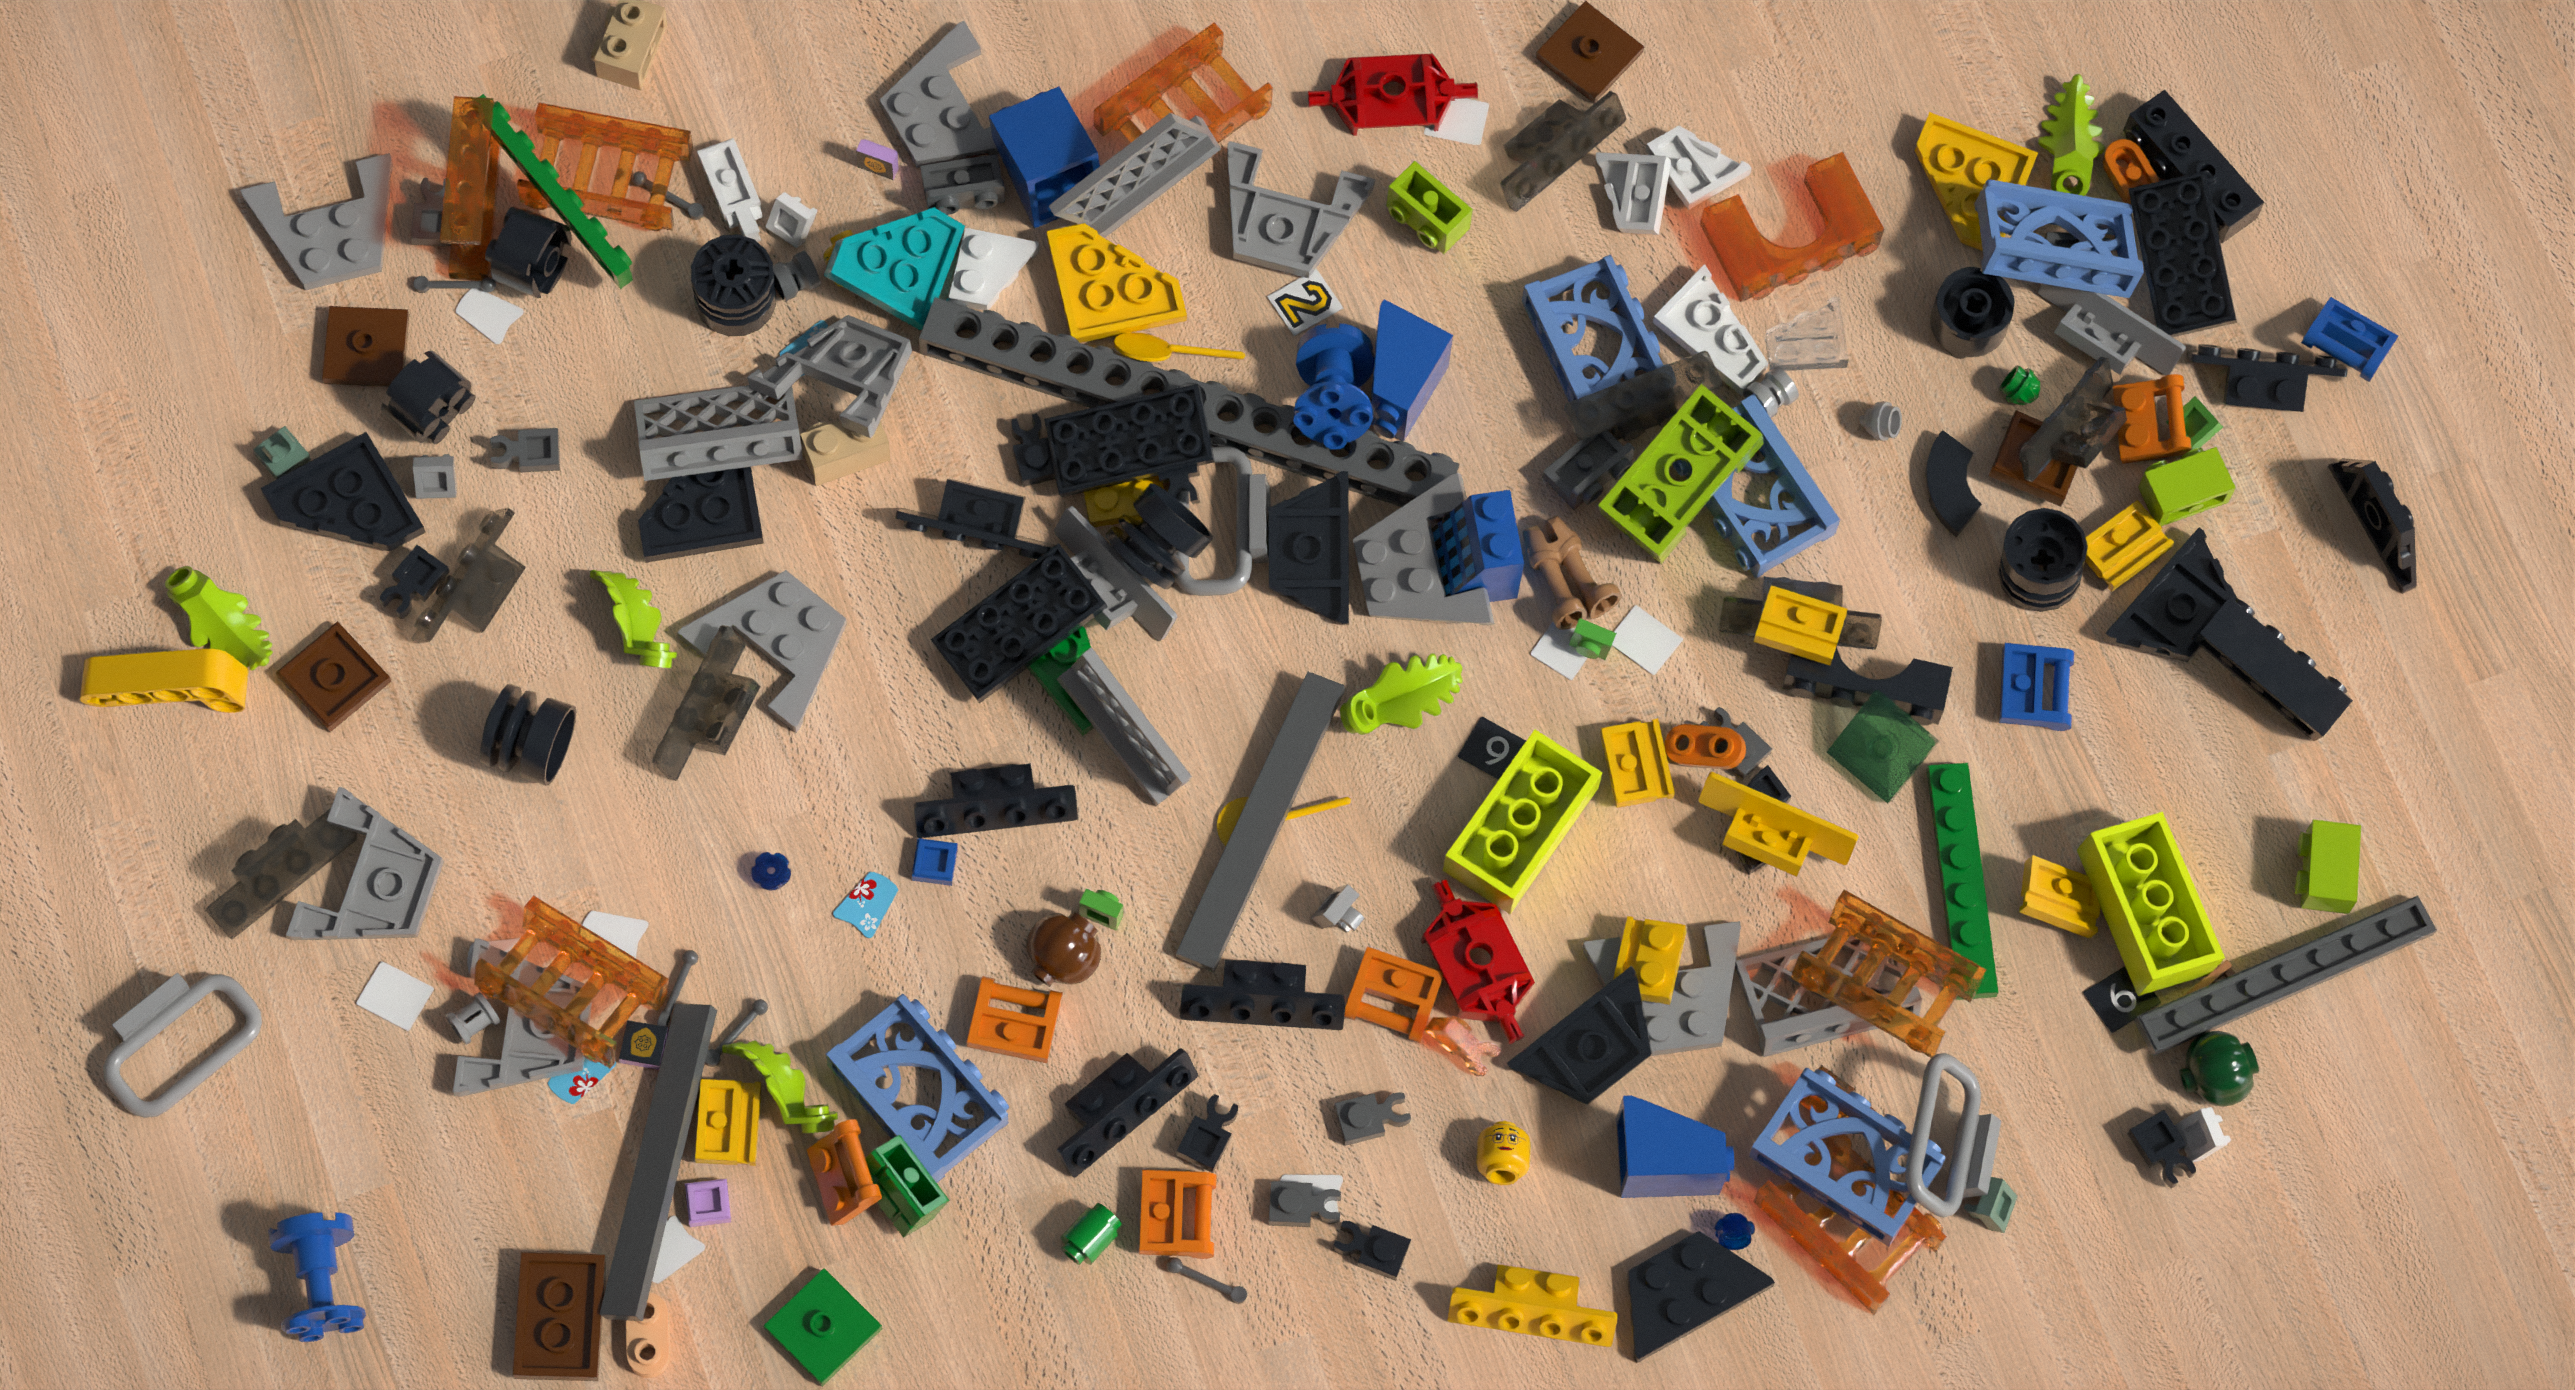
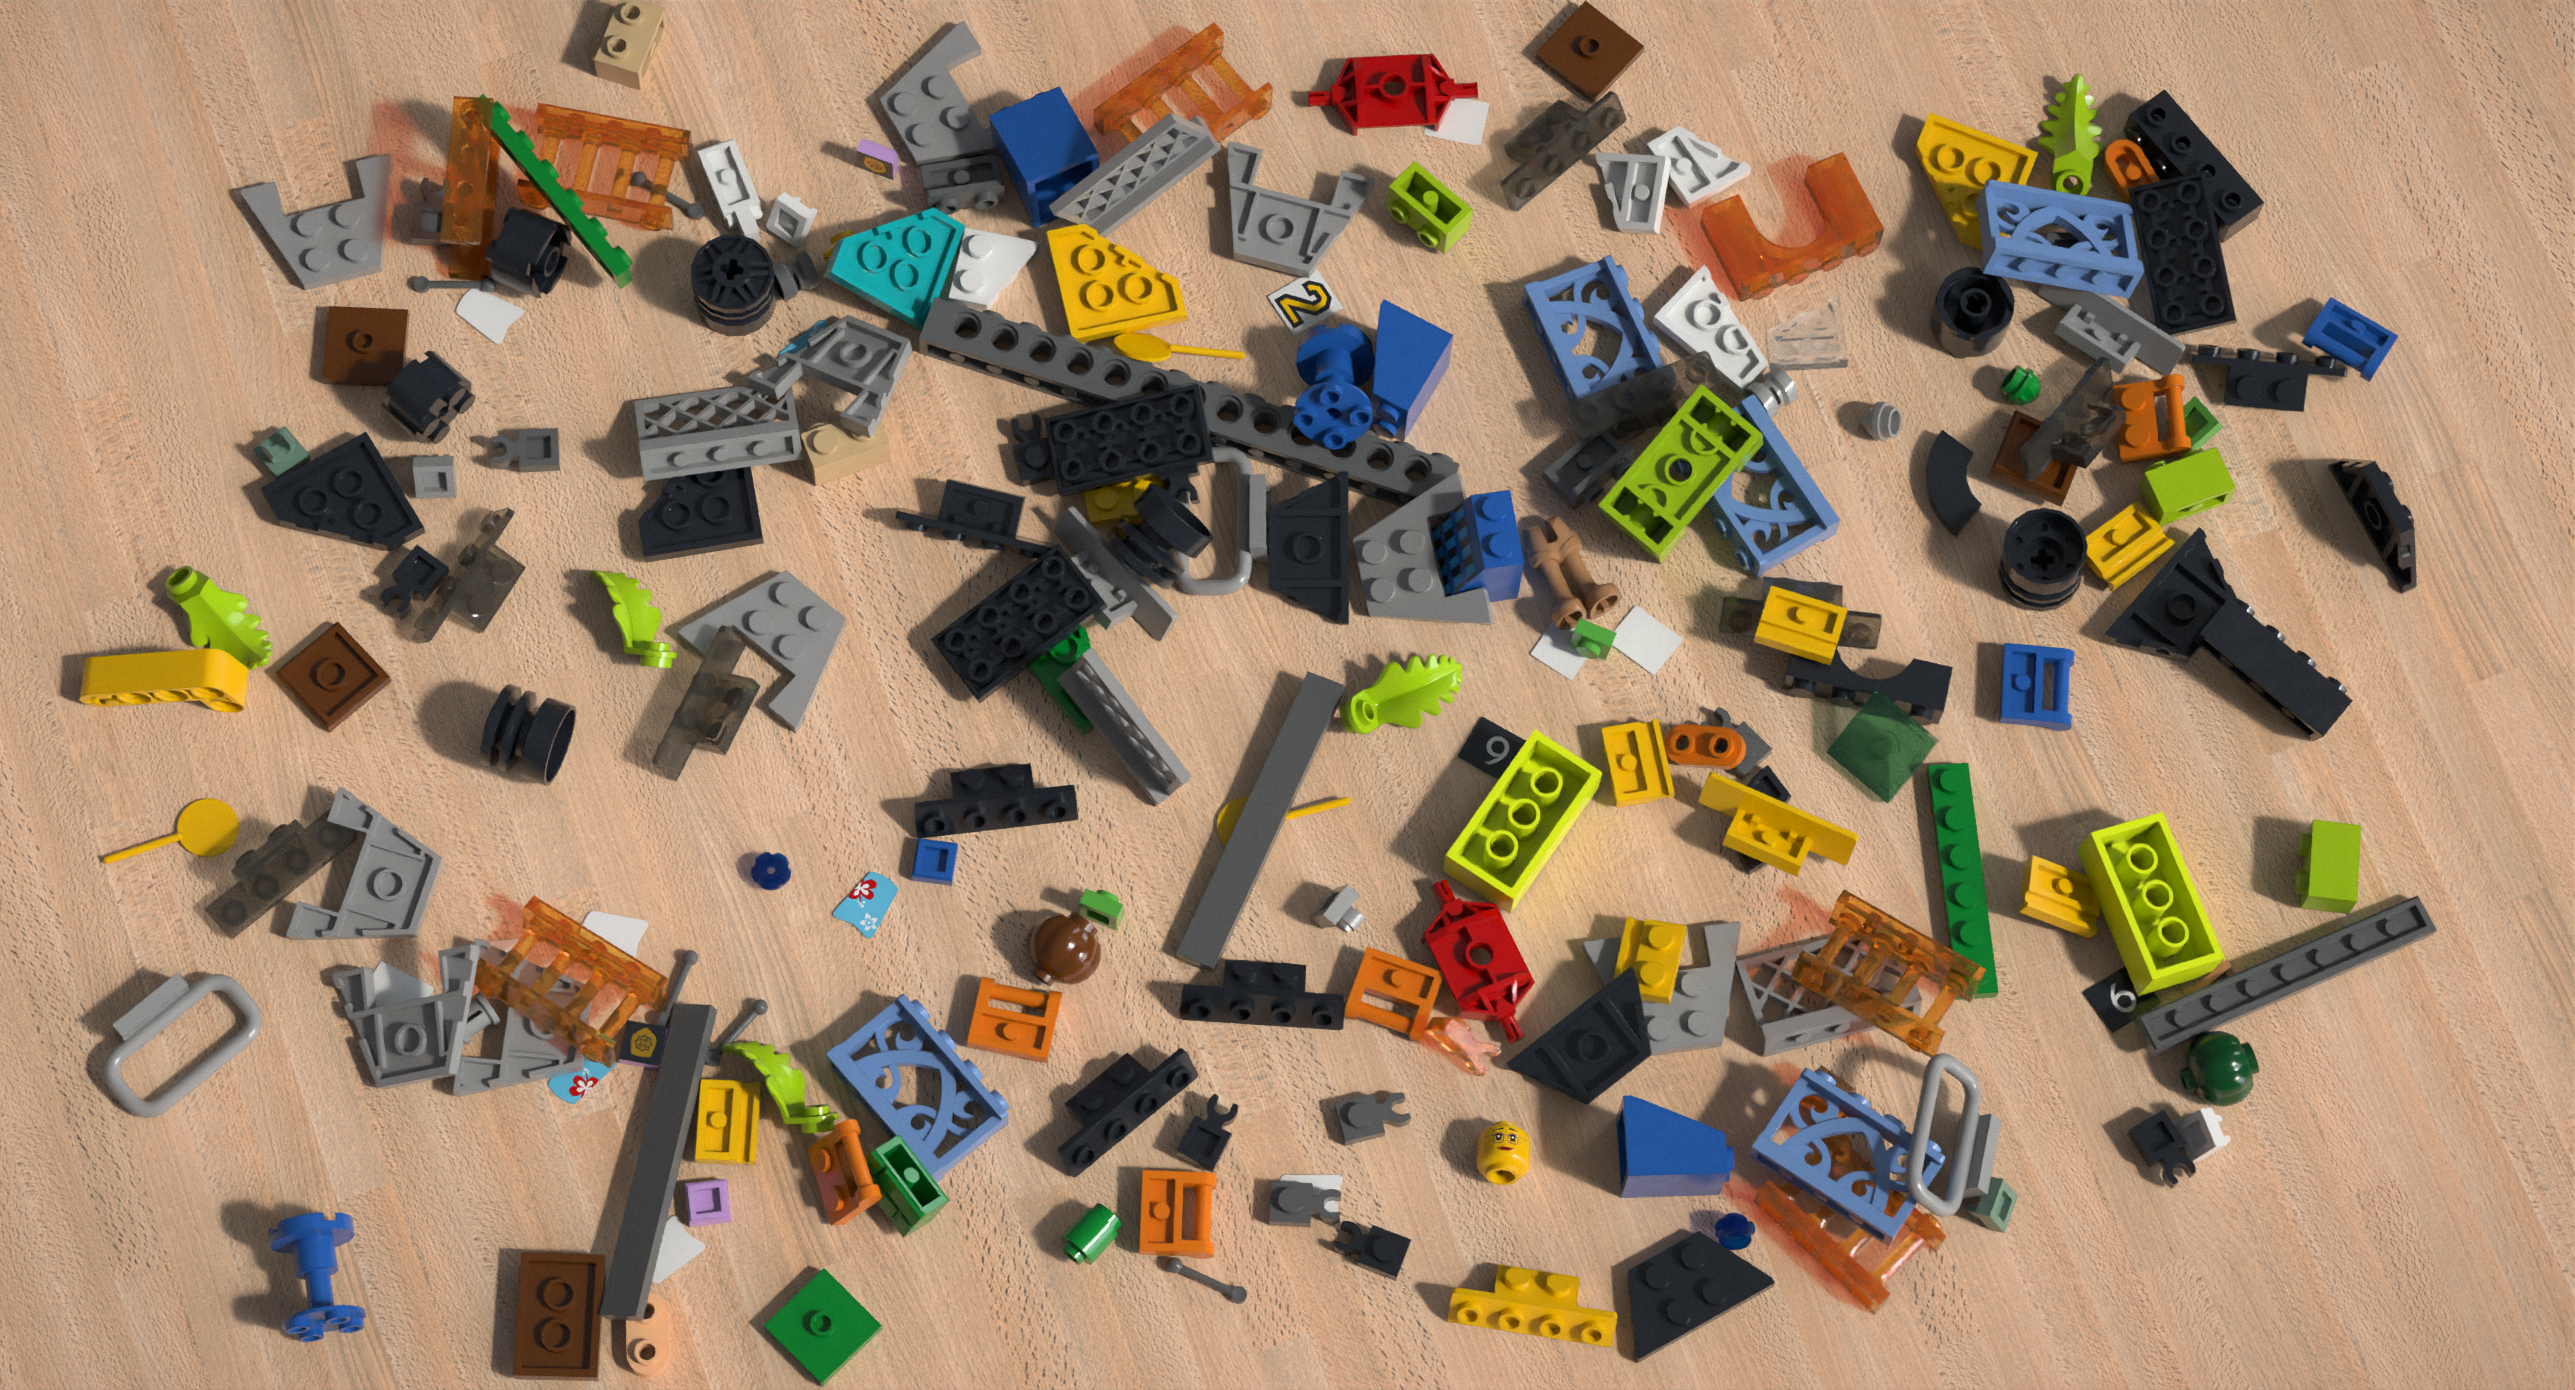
(203, 828): none -> yellow piece
(414, 1037): none -> light grey wing

